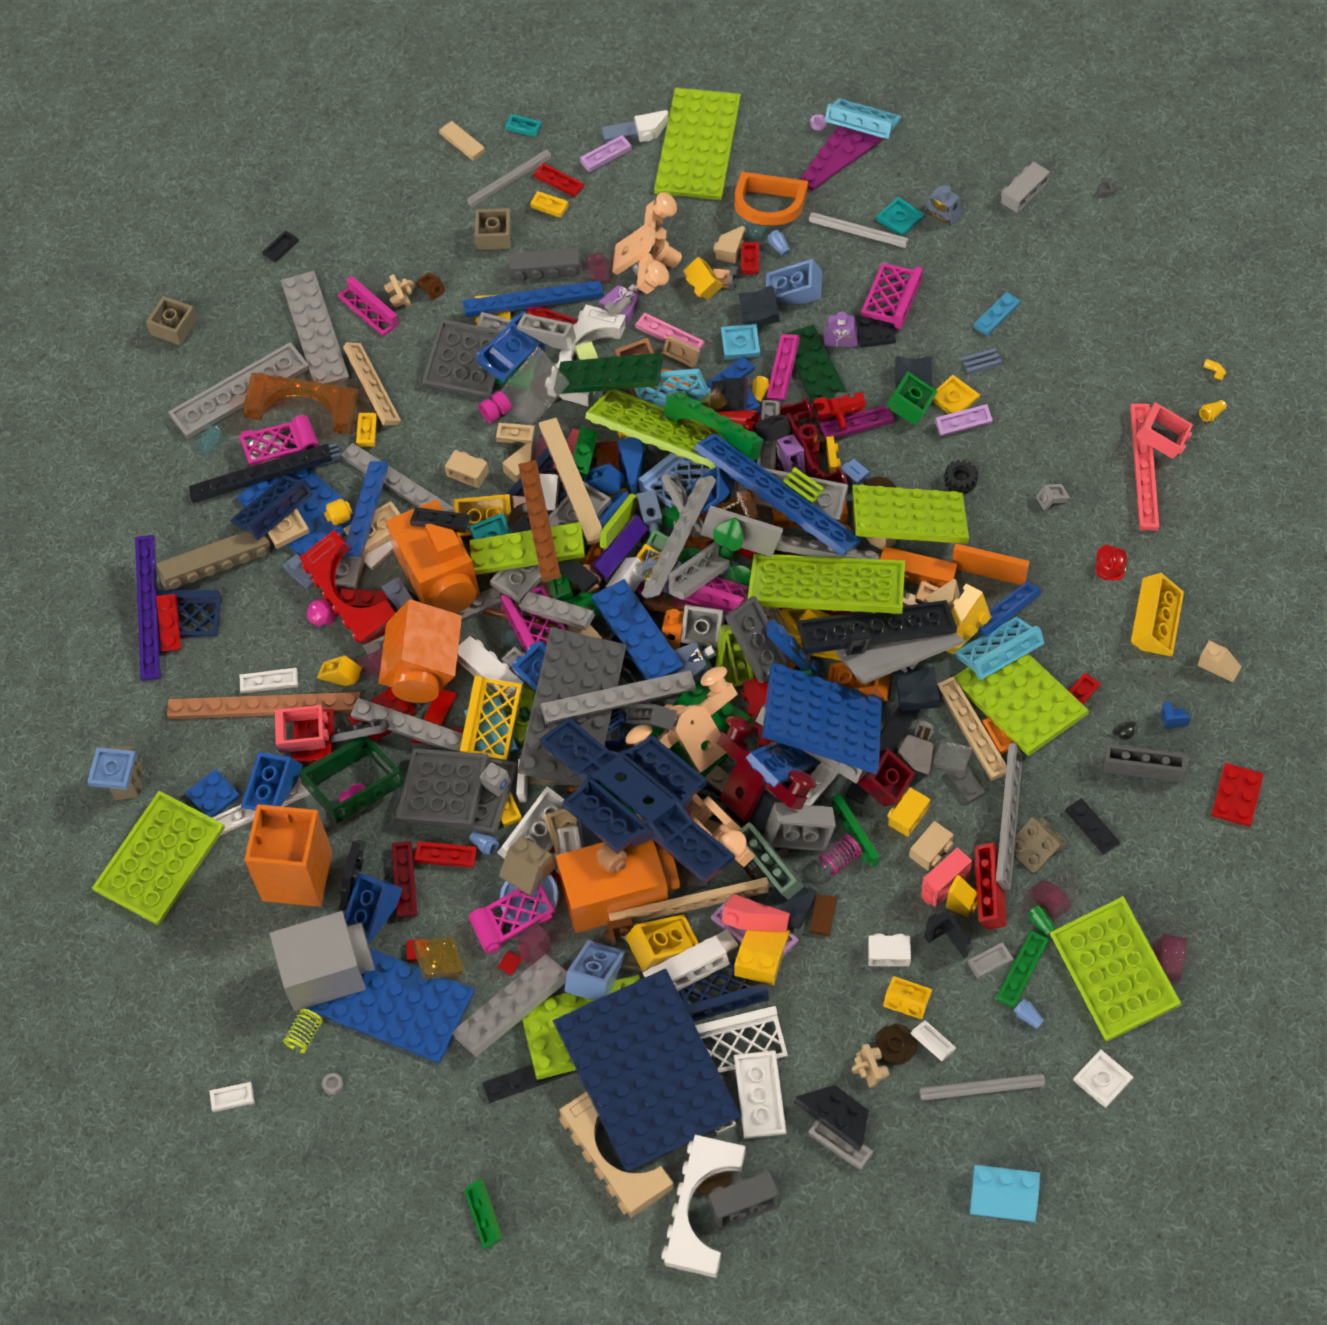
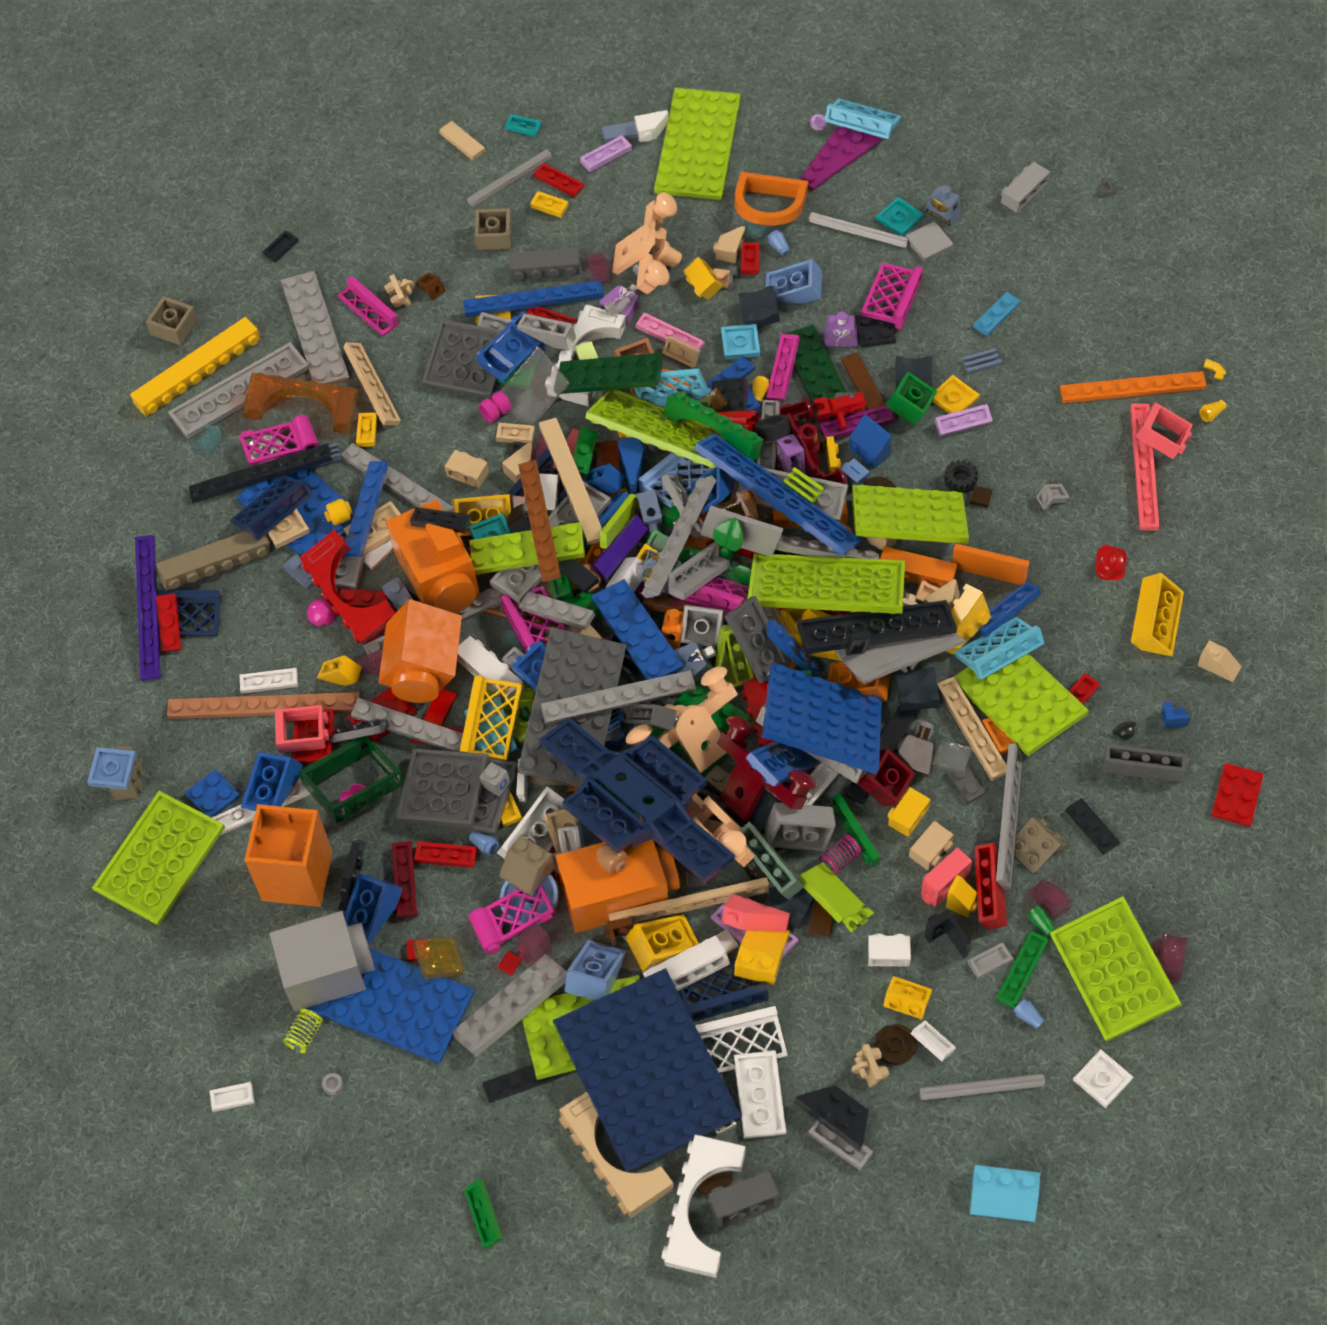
(195, 366): none -> yellow brick
(835, 896): none -> lime tile
(862, 380): none -> reddish brown tile
(870, 442): none -> blue slope
(929, 241): none -> light grey tile
(981, 496): none -> dark brown tile
(1132, 387): none -> orange plate

